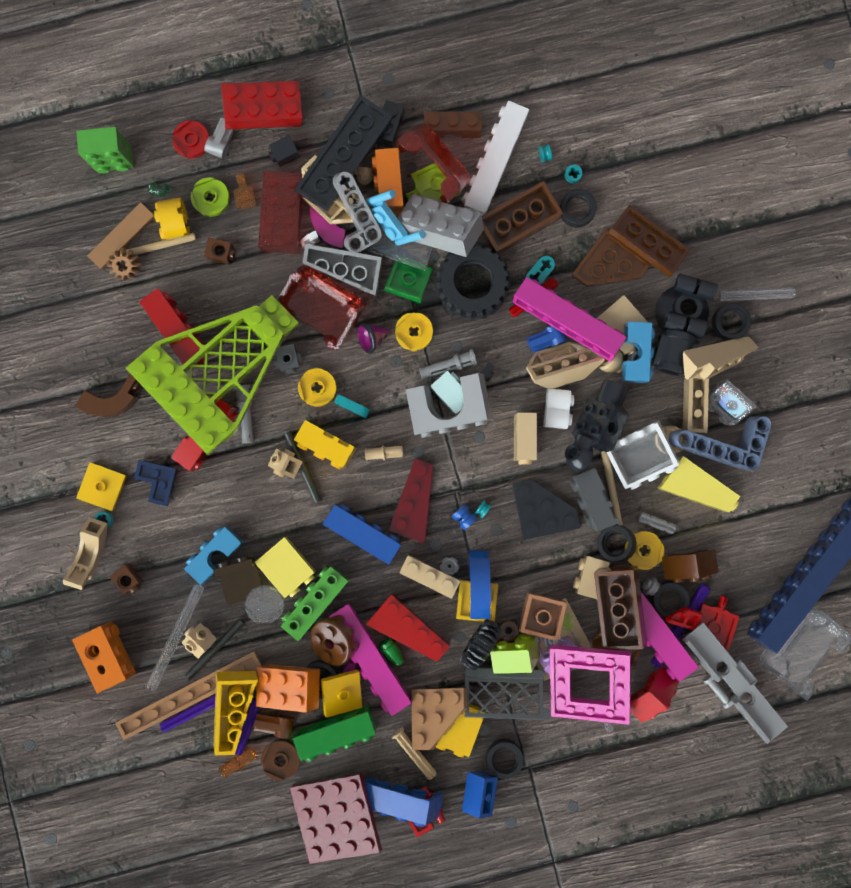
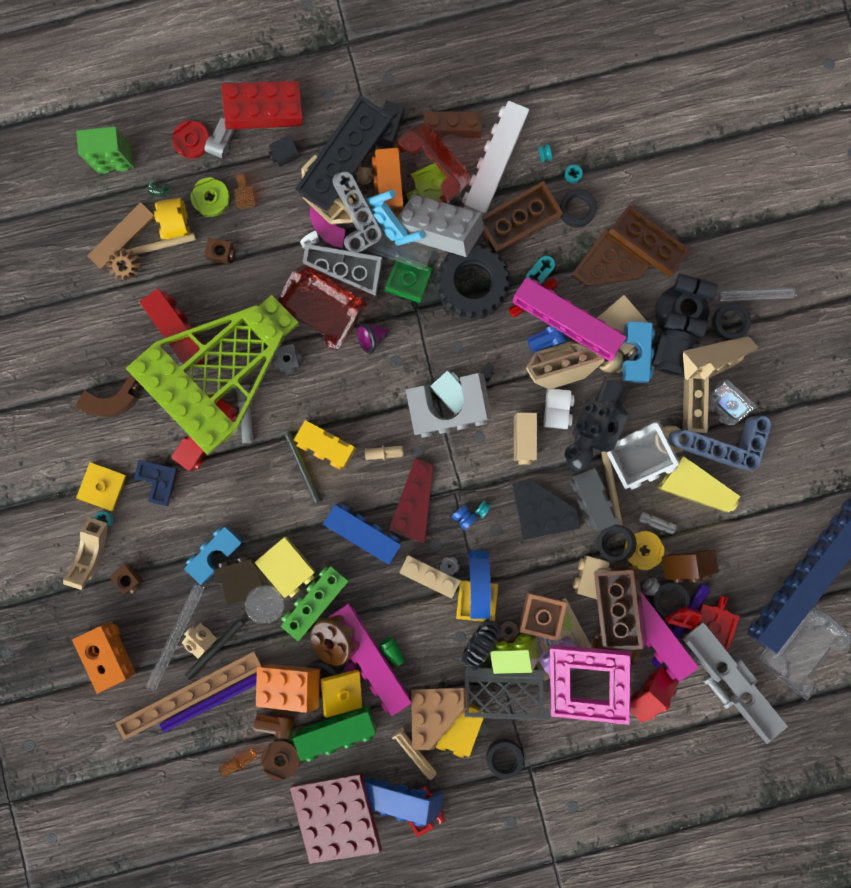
(232, 702): yellow wedge -> none
(247, 726): dark purple axle -> none
(280, 213): clear red brick -> none
(284, 463): tan brick -> none
(308, 381): yellow plate -> none
(352, 406): teal beam -> none
(406, 627): red wedge -> none
(414, 342): yellow plate -> none
(457, 362): light grey pin -> none
(479, 794): blue brick -> none

